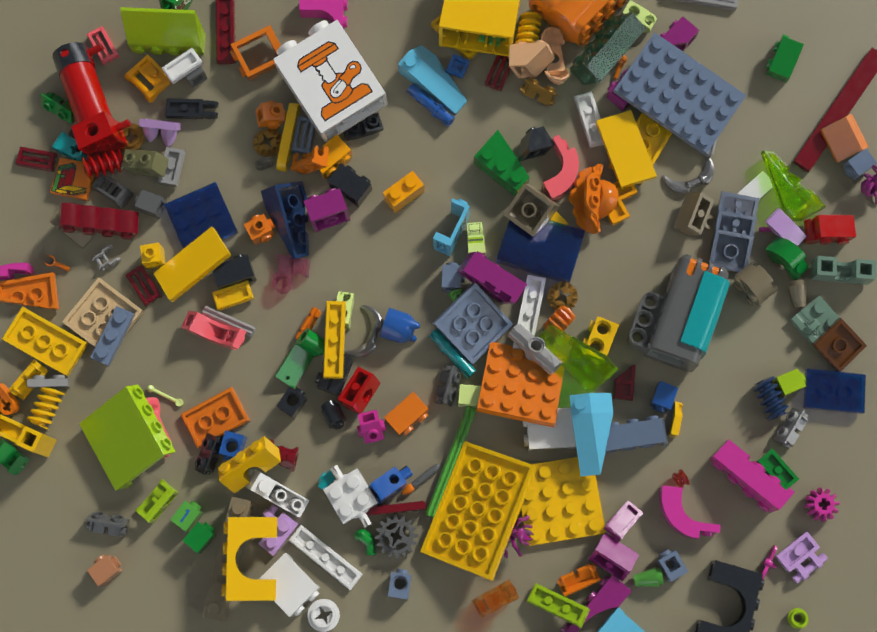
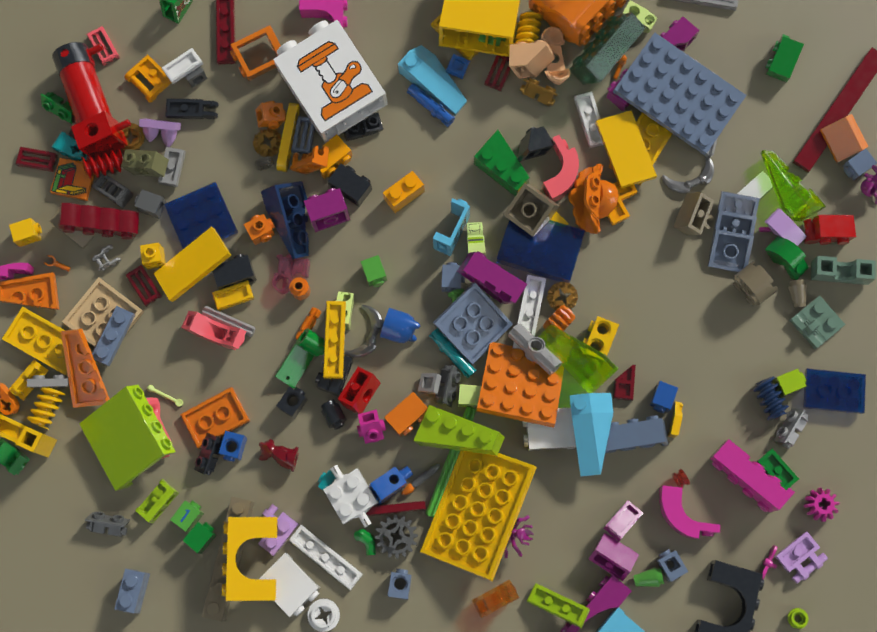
(25, 232): none -> yellow brick
(83, 375): none -> orange wing
(105, 569): nougat brick -> none
(132, 591): none -> sand blue brick
(163, 31): lime slope -> none
(259, 454): yellow arch -> none
(277, 493): white slope -> none
(300, 294): none -> orange brick
(374, 271): none -> bright green brick
(429, 383): none -> light grey plate
(451, 431): none -> lime wedge
(562, 503): yellow plate -> none
(573, 582): orange hinge -> none
(684, 317): dark grey piece -> none
(839, 345): reddish brown tile -> none

